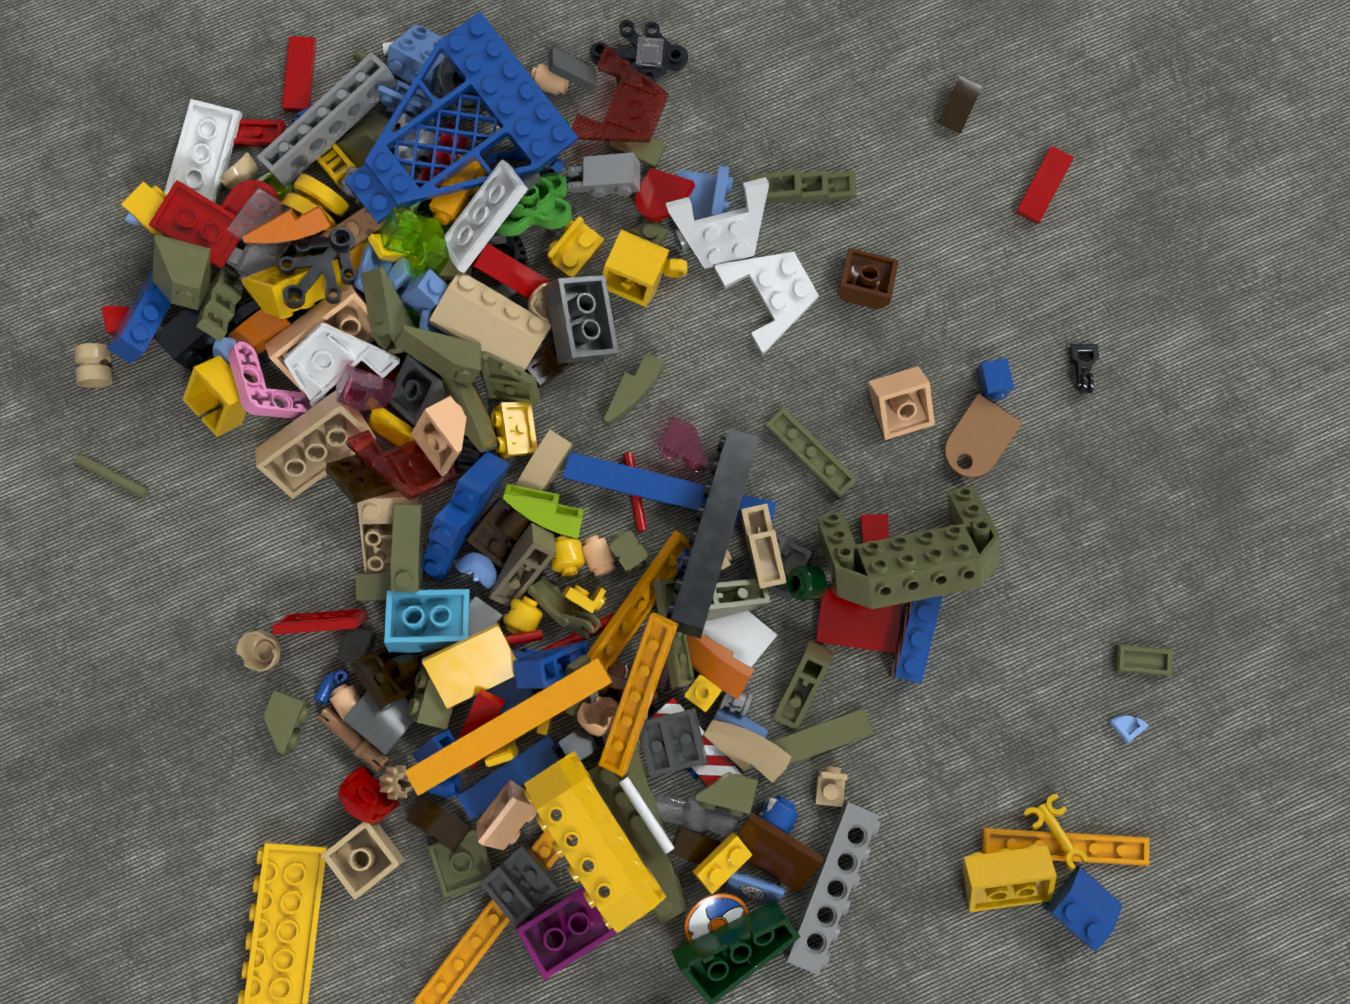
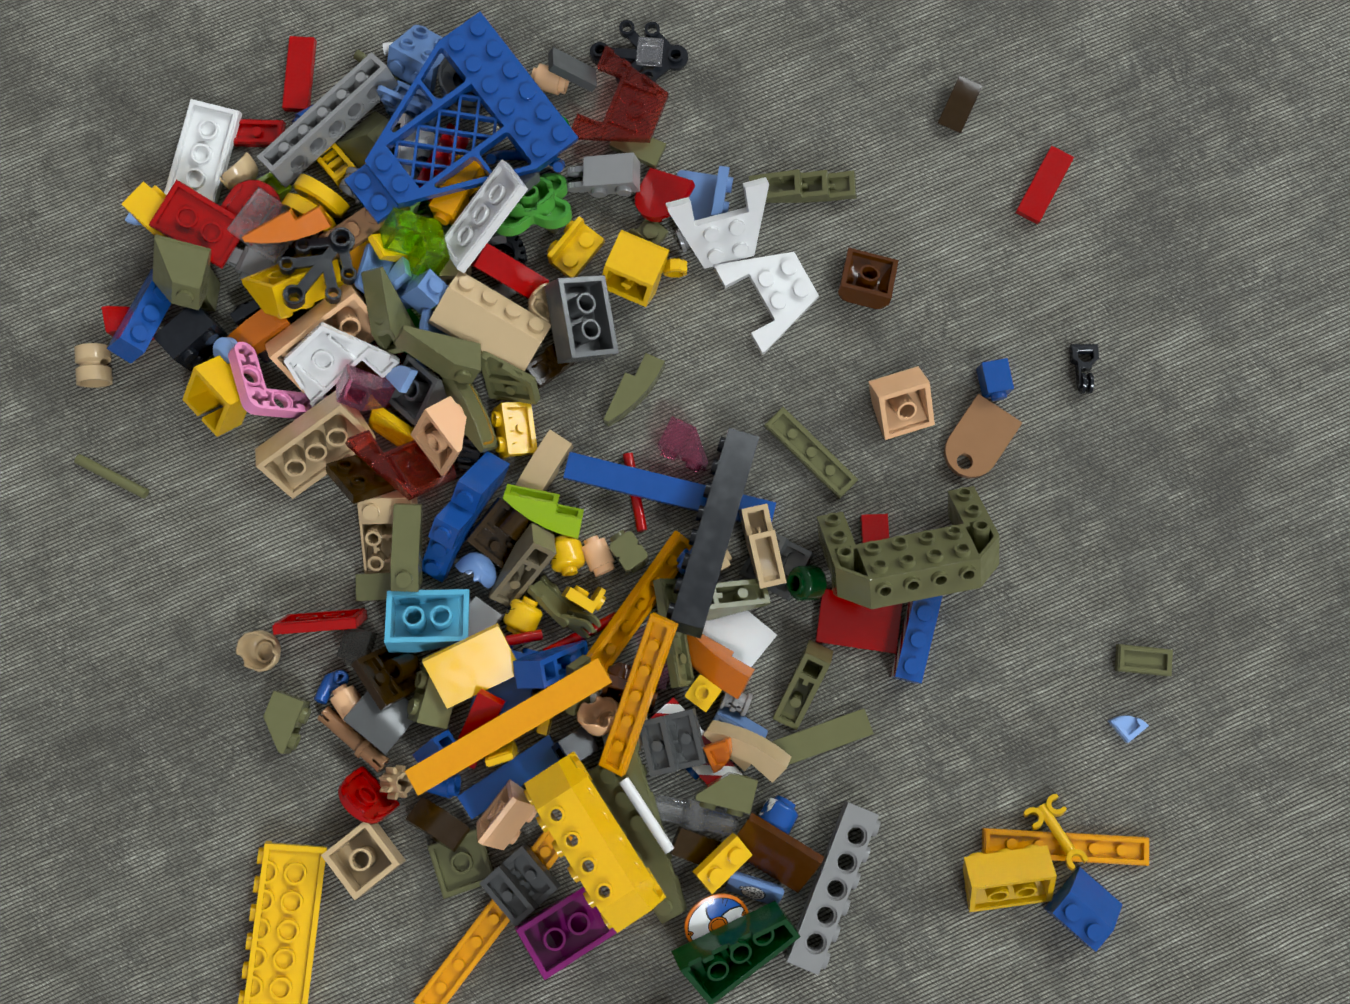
(220, 303): olive slope -> none
(402, 377): none -> light blue tile
(718, 753): none -> orange tile
(830, 787): tan bracket -> none

